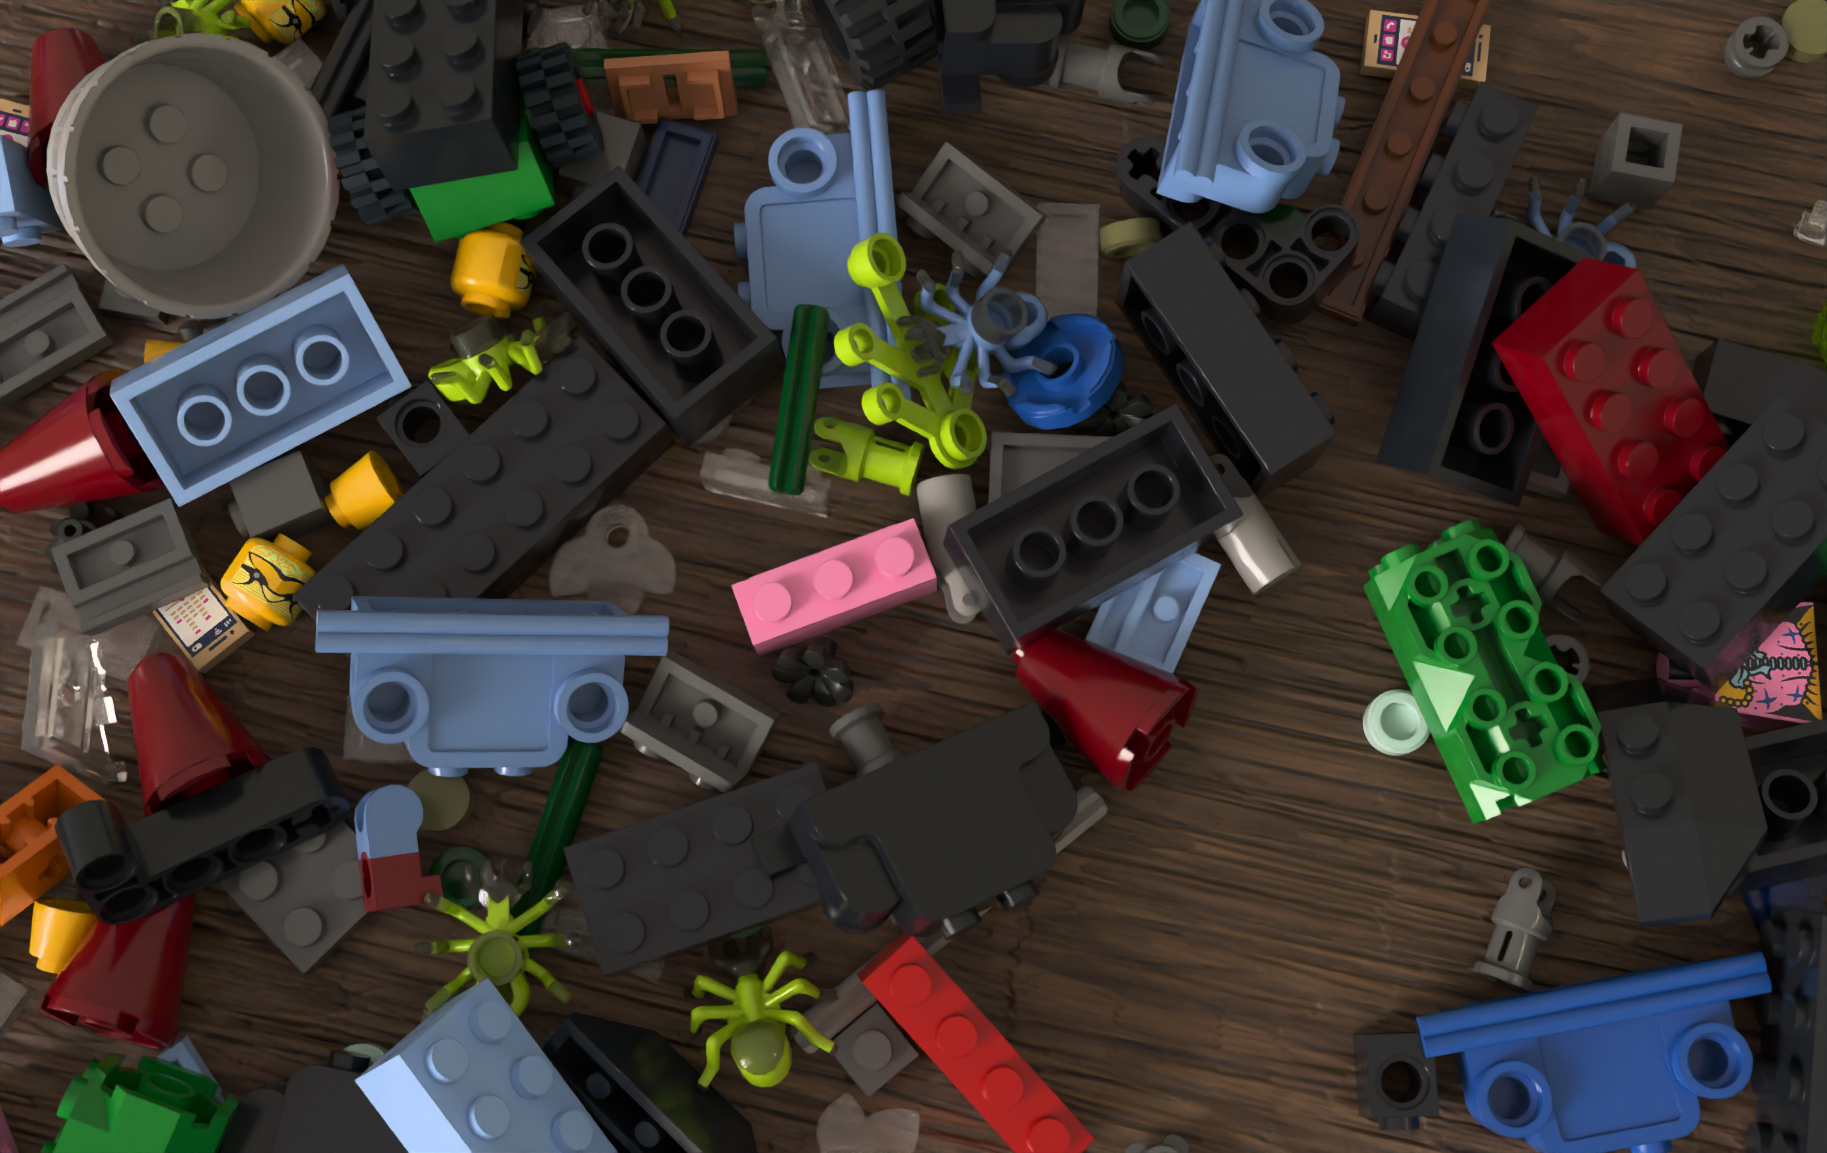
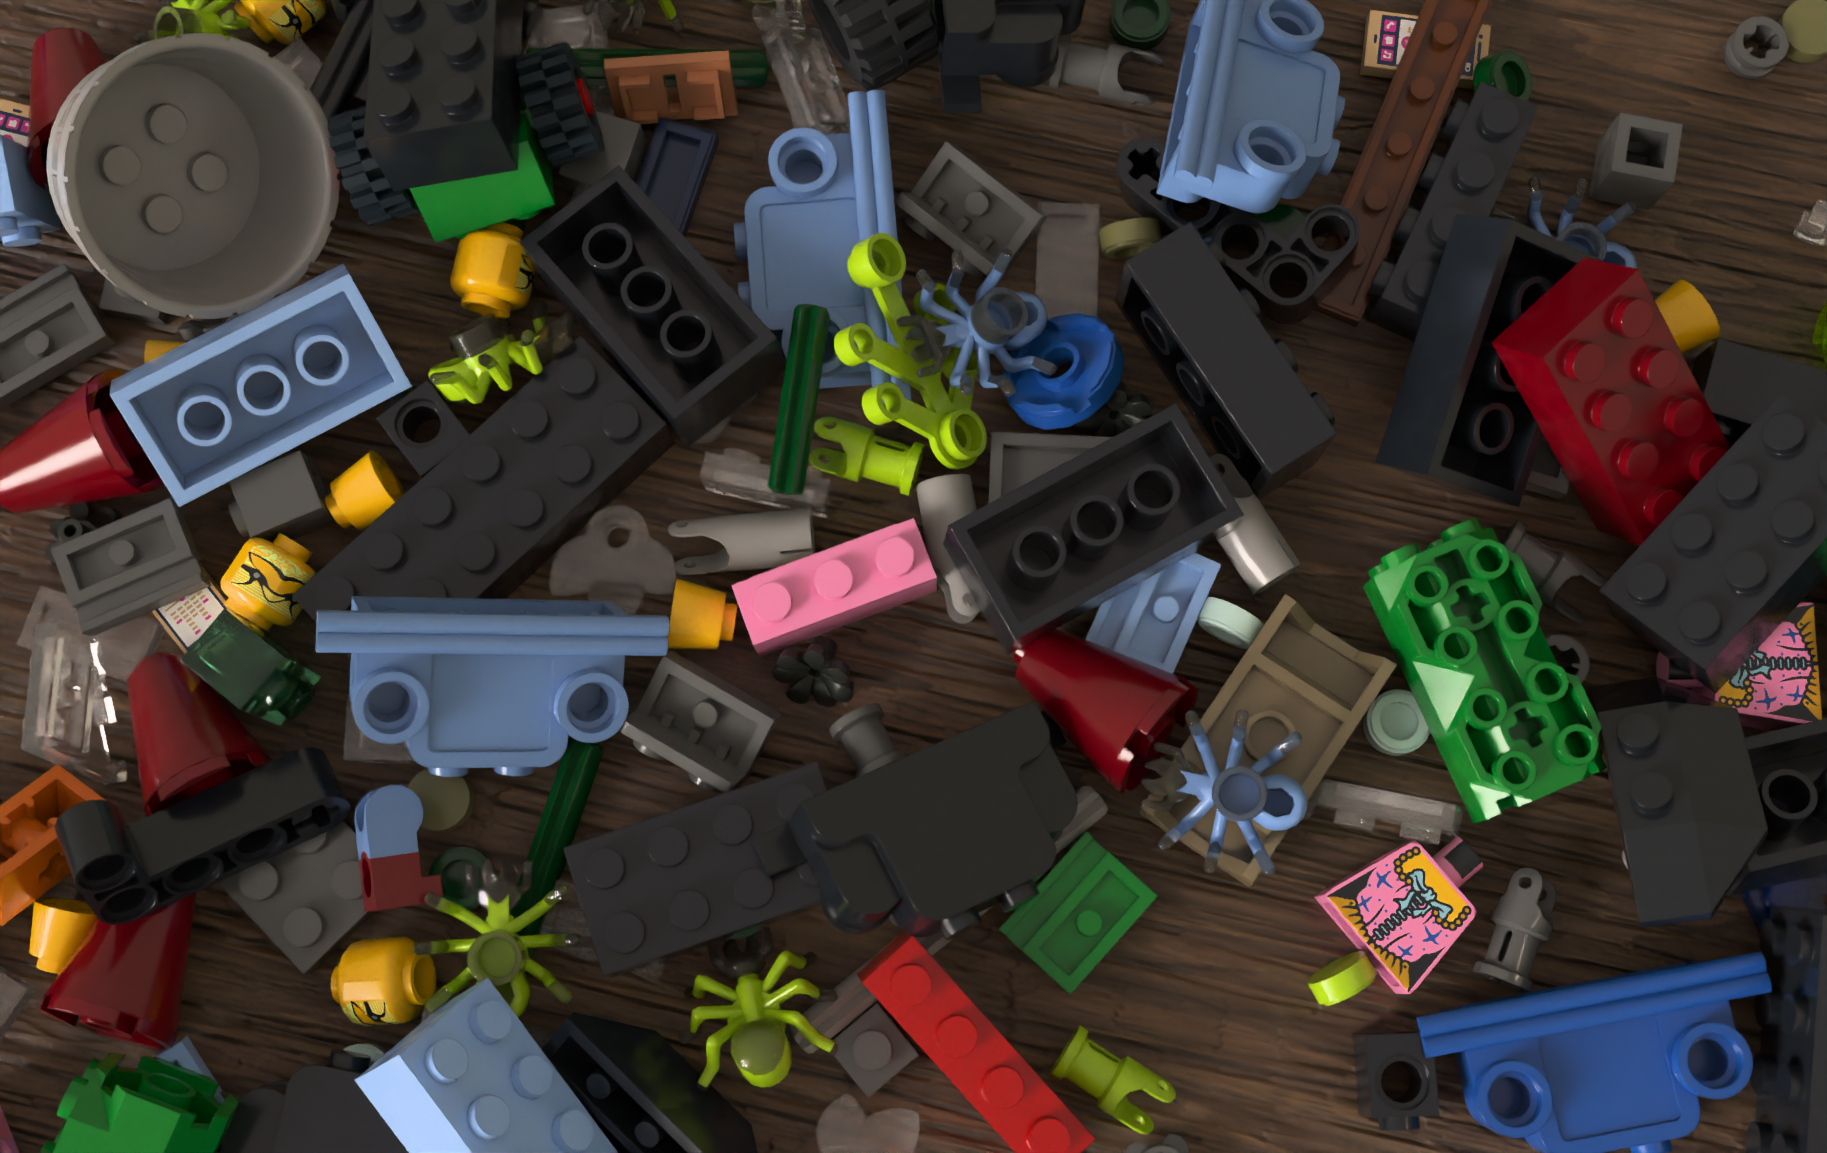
(252, 669): none -> clear green brick
(383, 981): none -> yellow head
(700, 617): none -> yellow hat
(748, 540): none -> light grey piece
(1078, 914): none -> green plate
(1110, 1079): none -> lime piece
(1229, 622): none -> light aqua tile
(1236, 792): none -> animal
(1288, 683): none -> dark tan piece
(1342, 978): none -> lime tile
(1362, 806): none -> clear plate
(1405, 908): none -> torso
(1505, 72): none -> dark green tile
(1688, 316): none -> yellow hat

